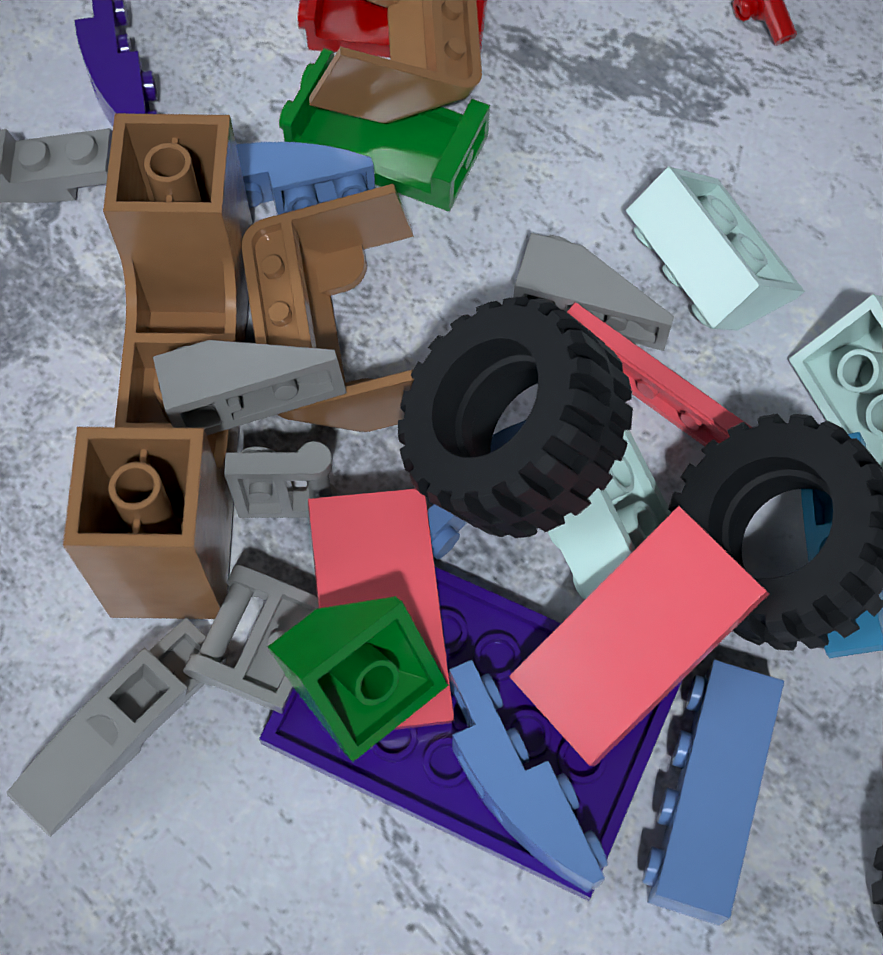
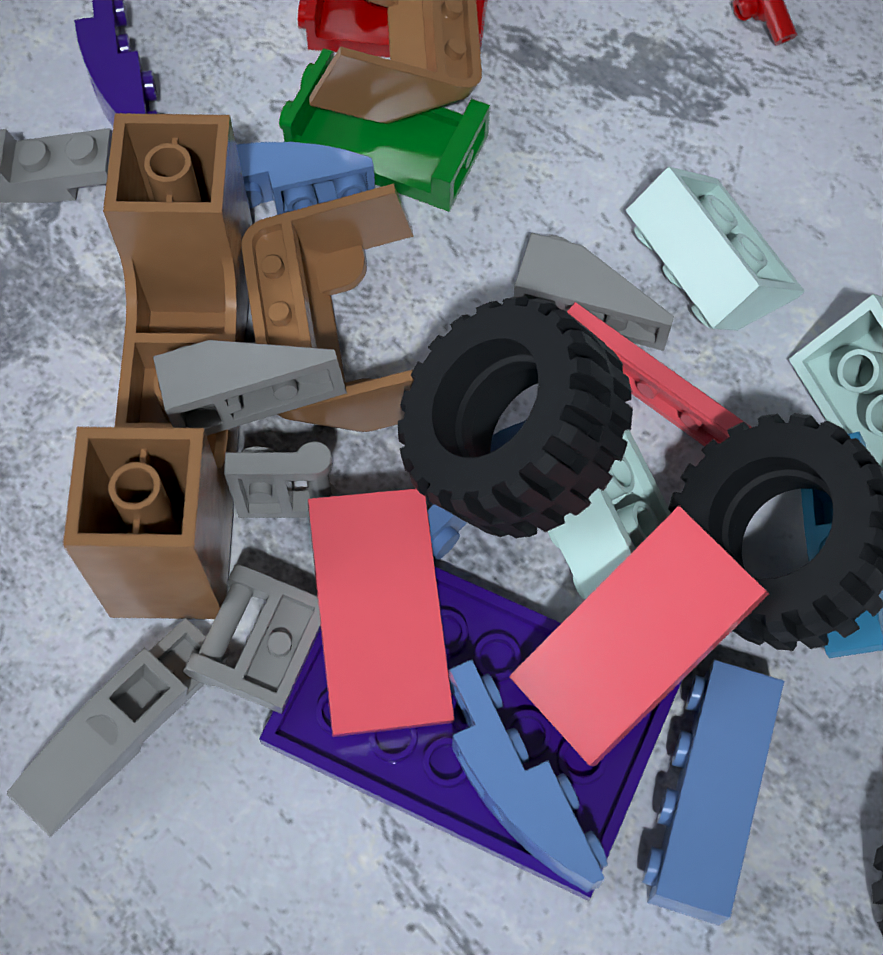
(359, 669): green slope -> none

